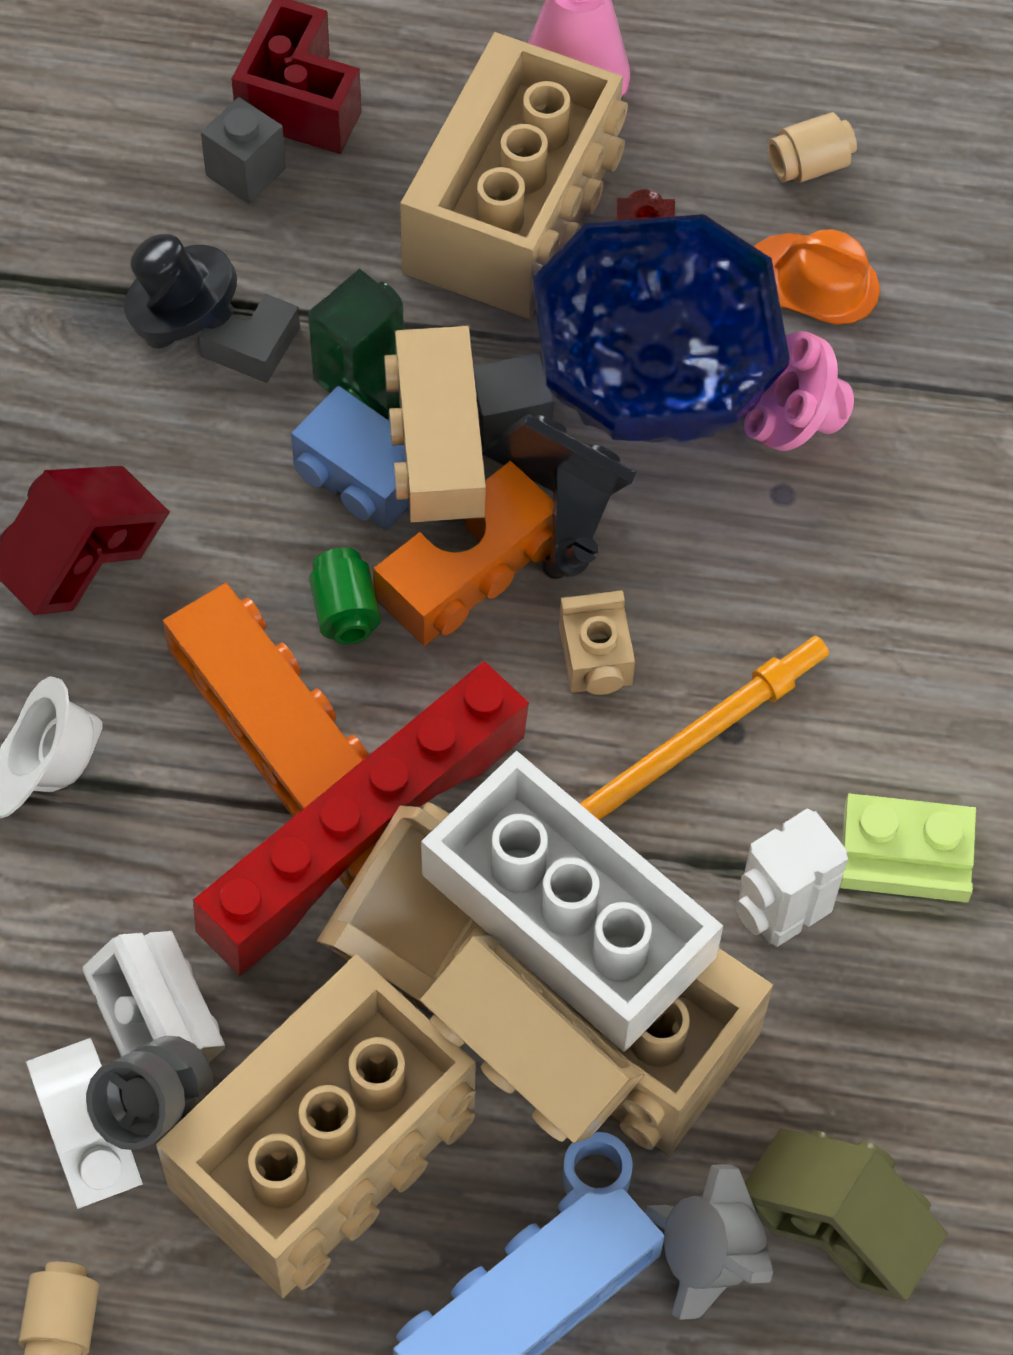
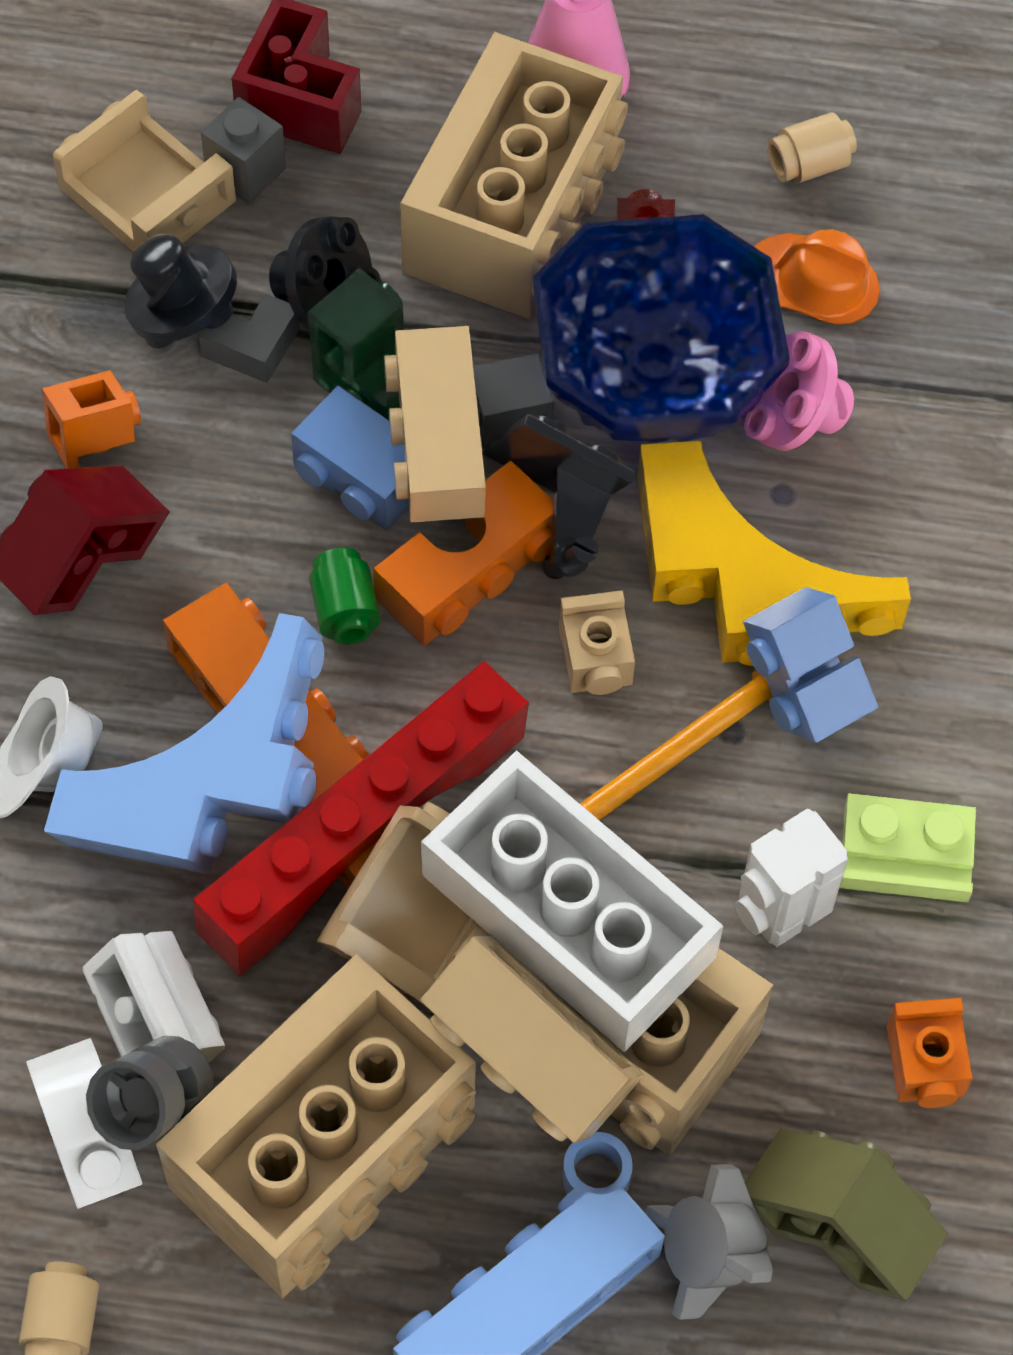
(89, 416): none -> orange brick
(141, 176): none -> tan panel
(238, 763): none -> light blue arch
(317, 262): none -> black plate
(708, 550): none -> yellow arch
(798, 653): none -> medium blue piece
(923, 1026): none -> orange brick

